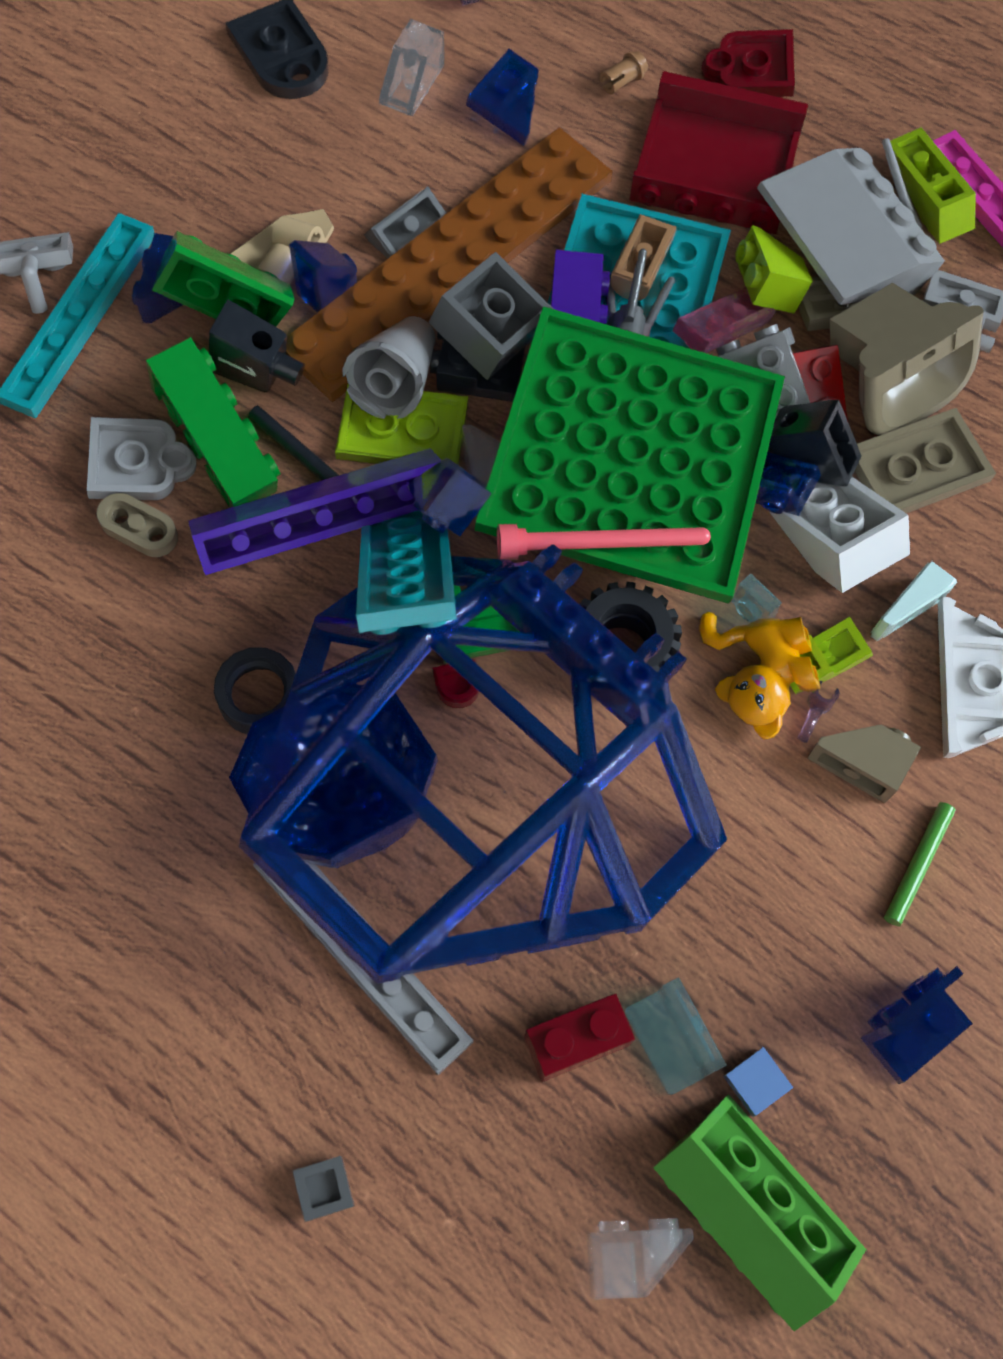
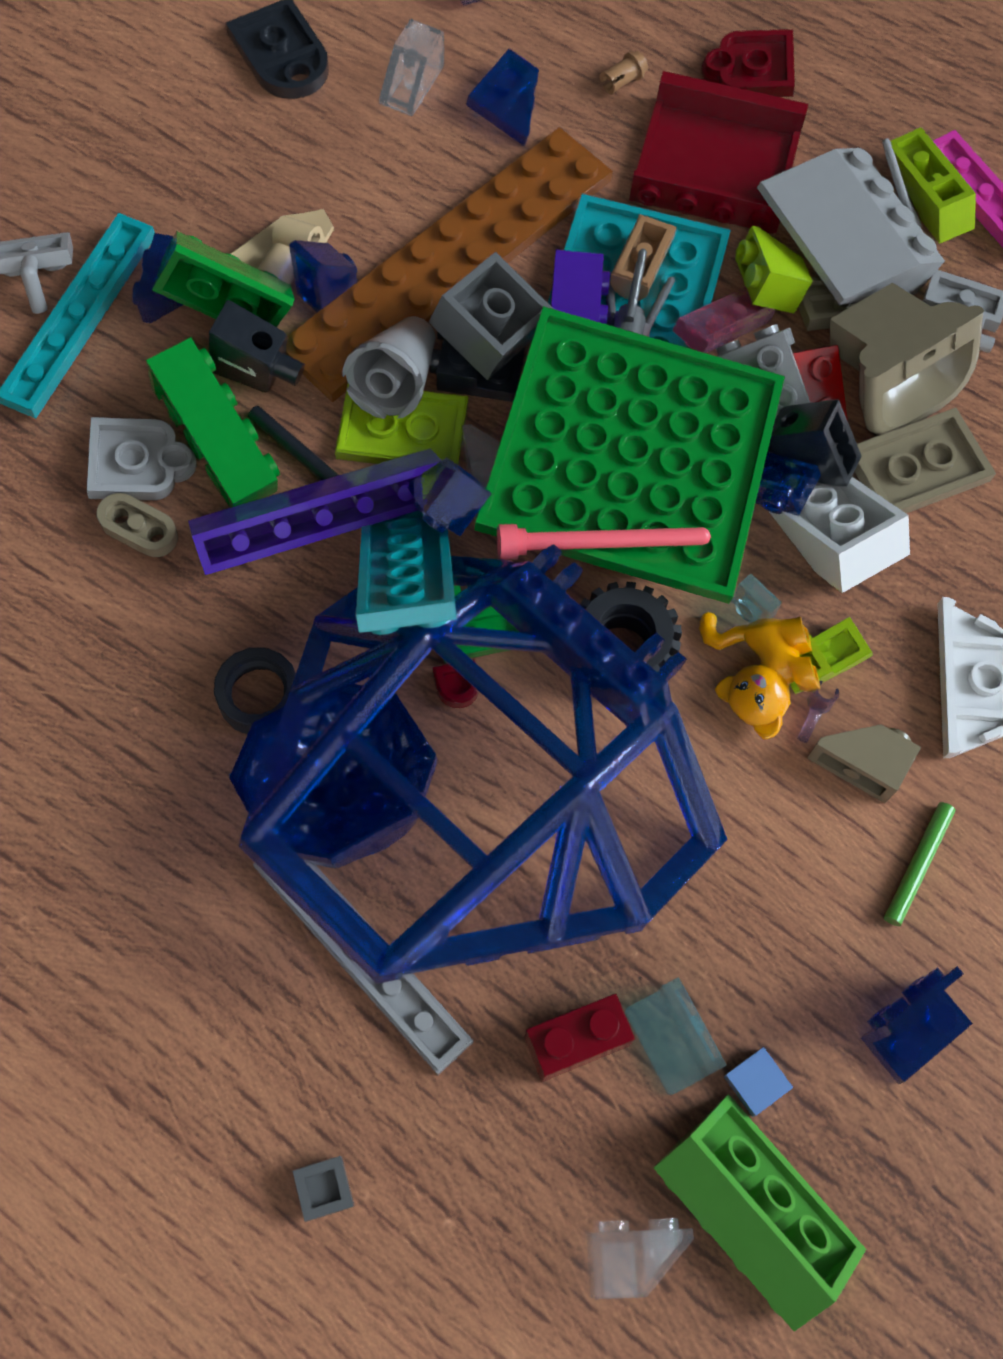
(405, 223): dark grey slope -> none
(919, 596): light aqua slope -> none

